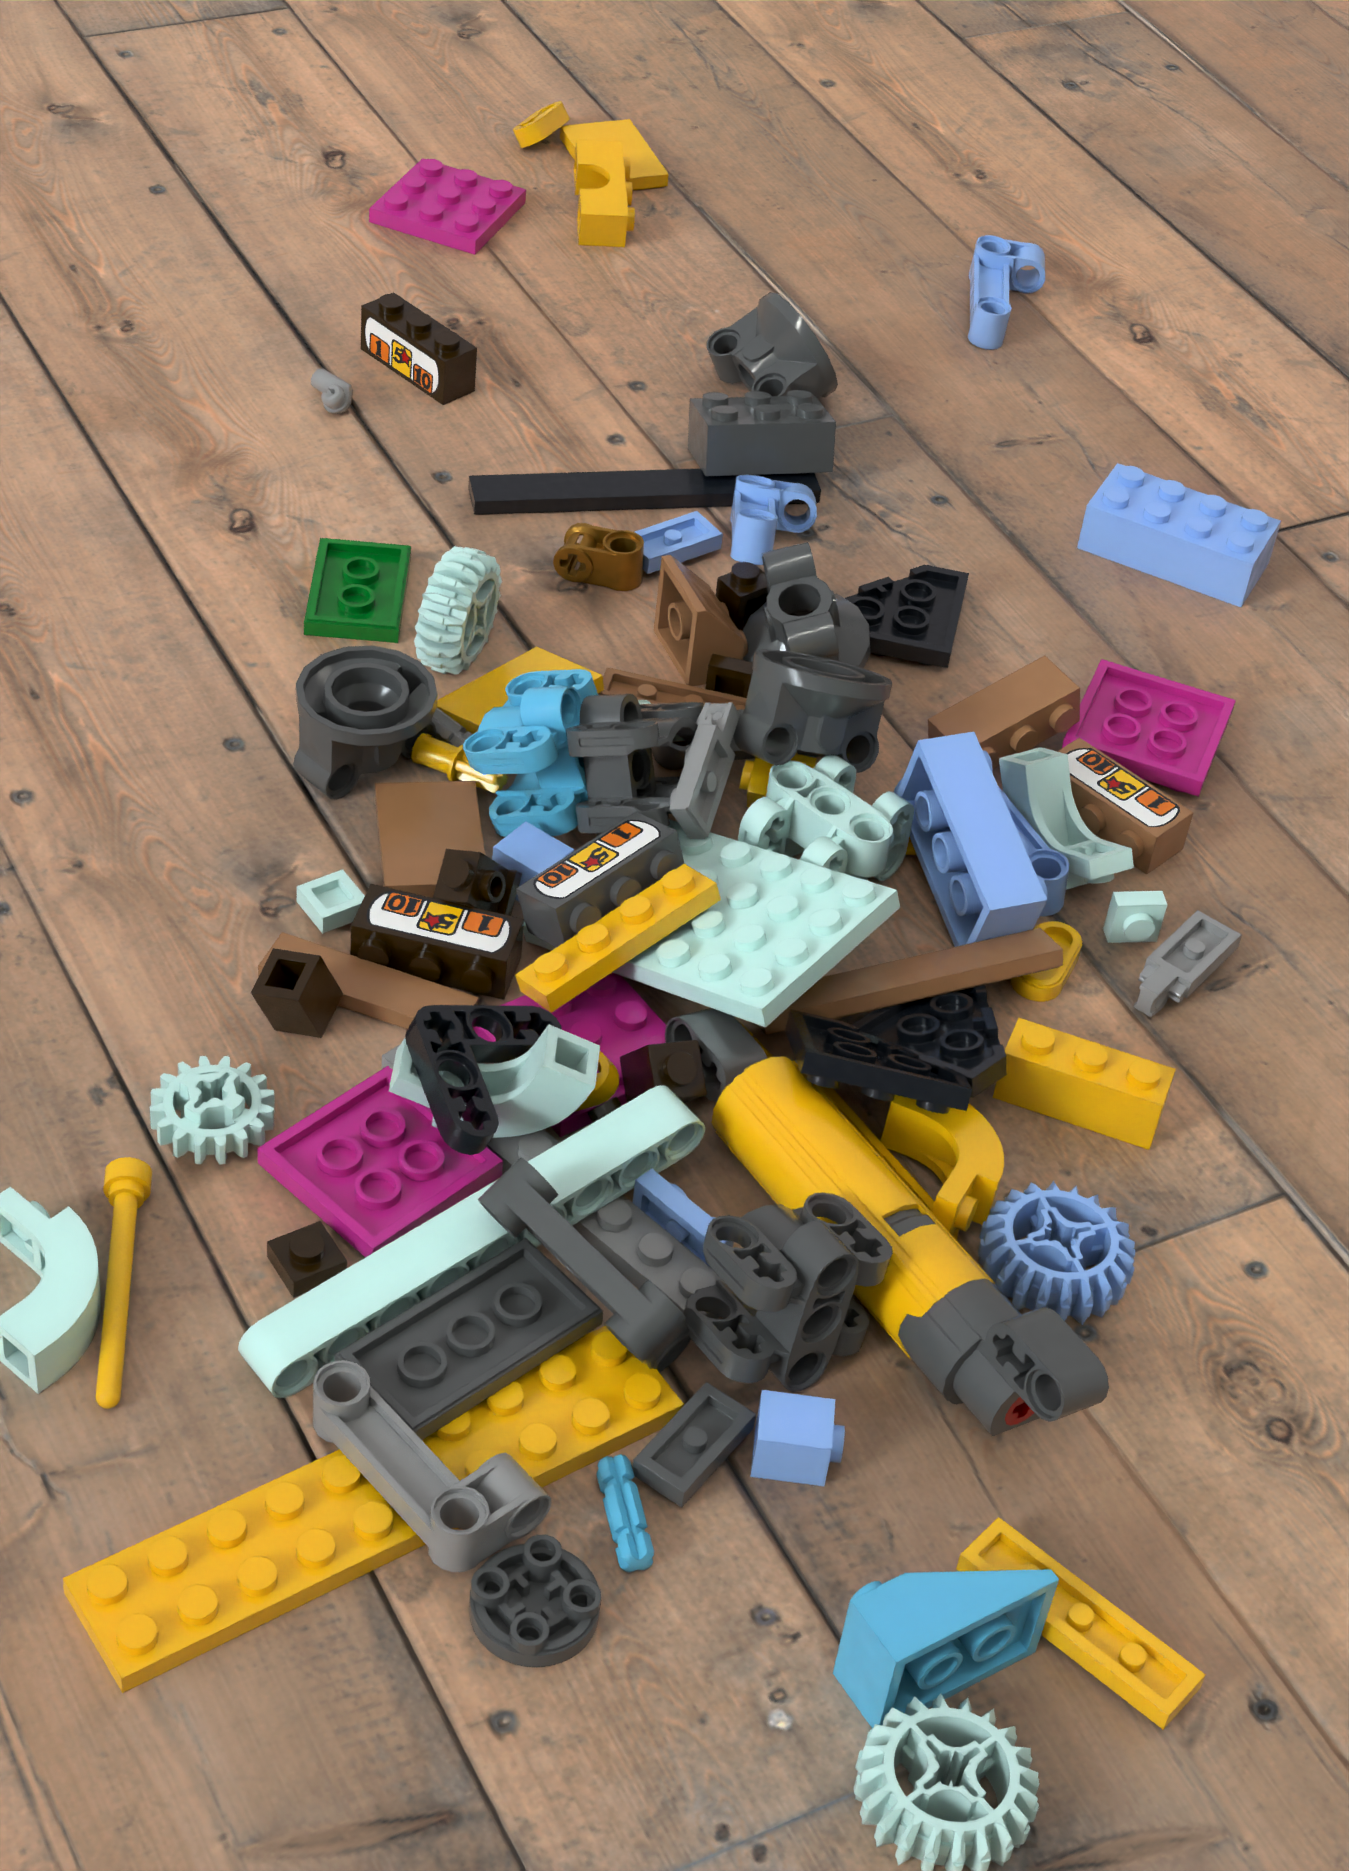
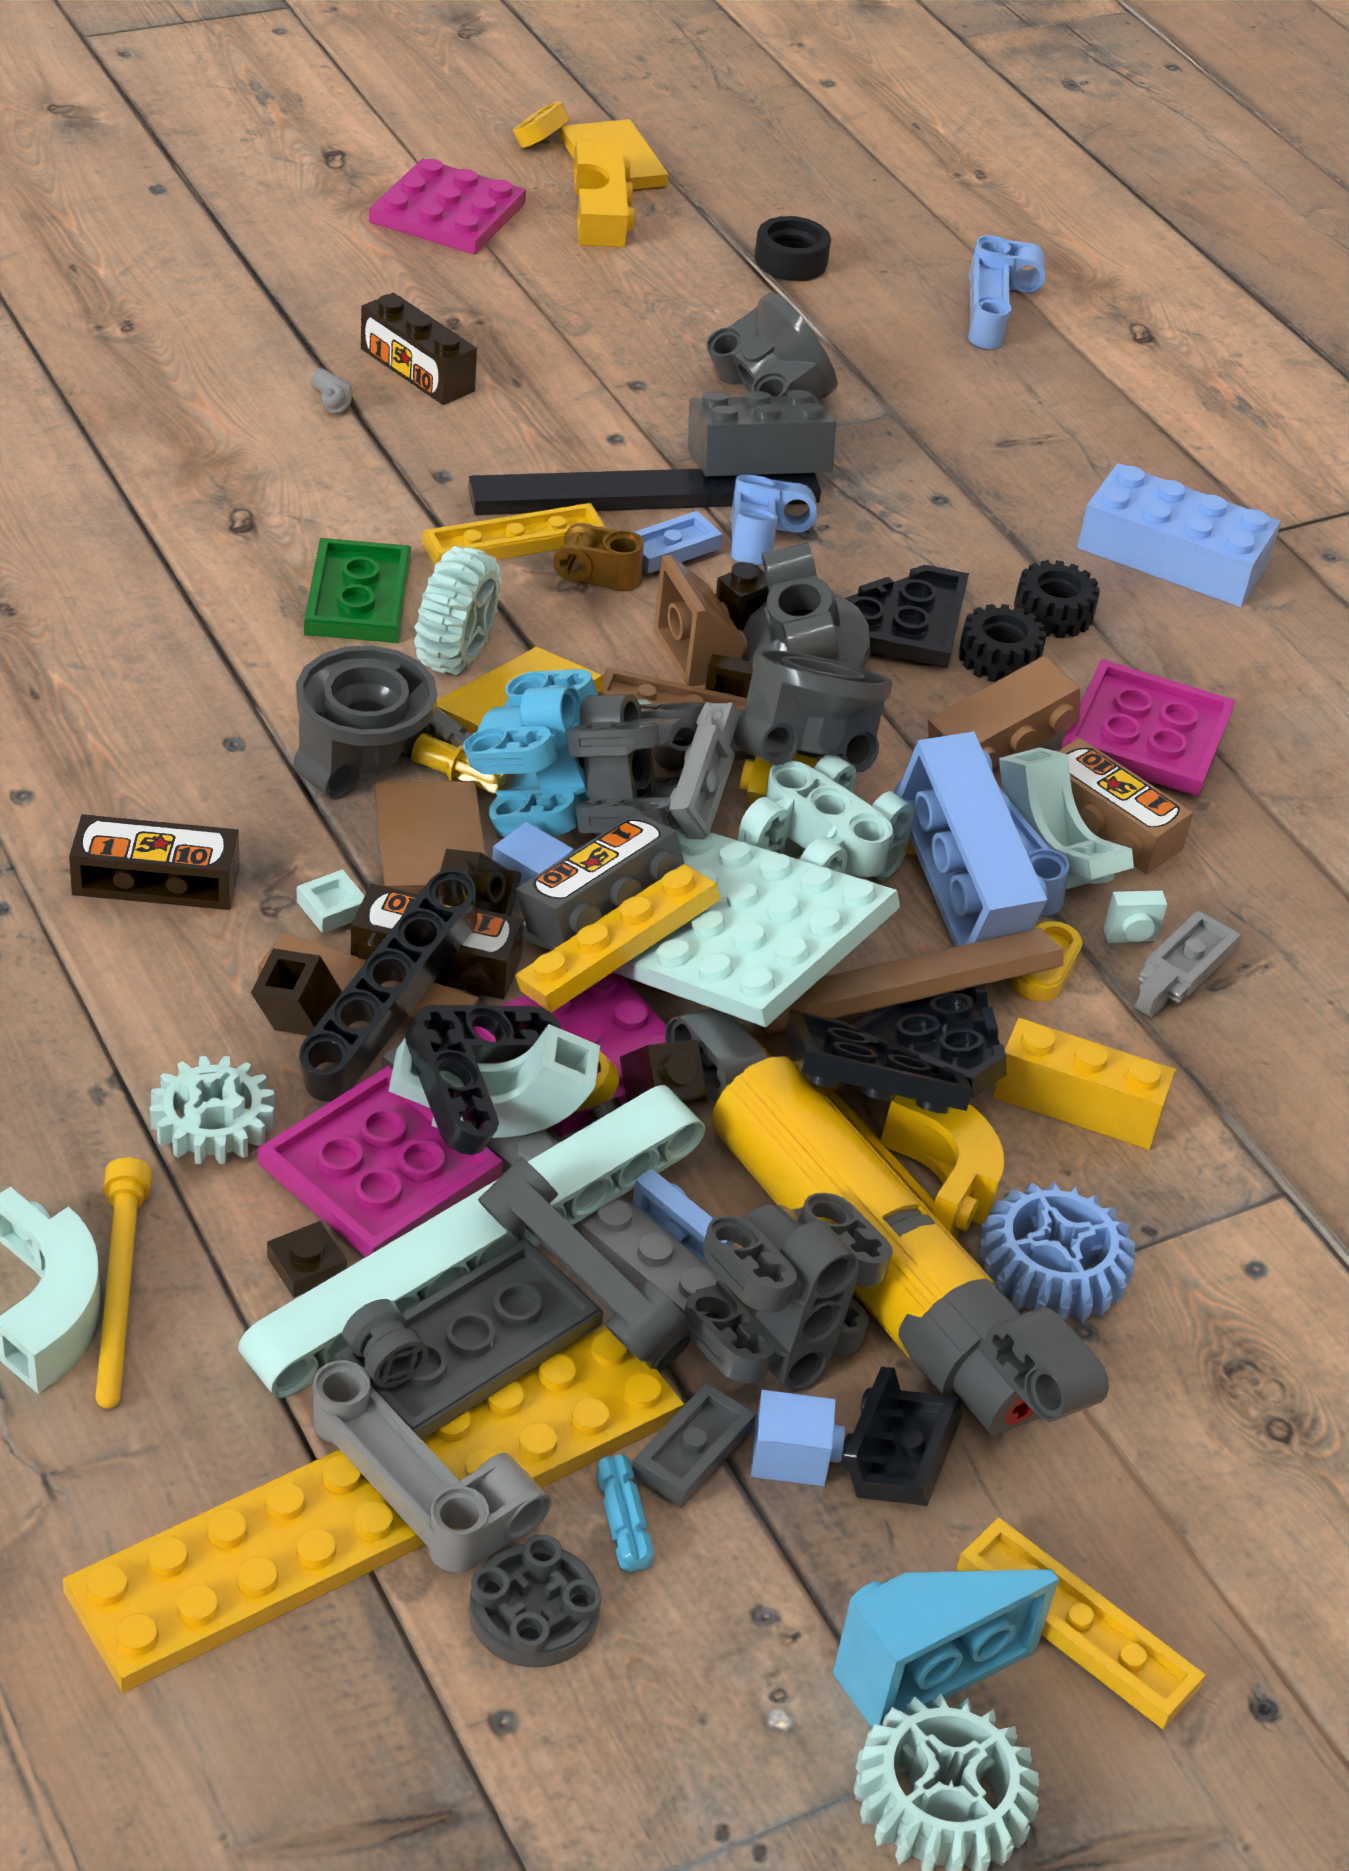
(154, 862): none -> dark brown brick
(388, 1347): none -> dark grey wheel
(389, 1006): none -> black beam
(511, 534): none -> yellow tile
(792, 248): none -> black tyre
(900, 1441): none -> black bracket
(1000, 641): none -> black tyre
(1058, 597): none -> black tyre

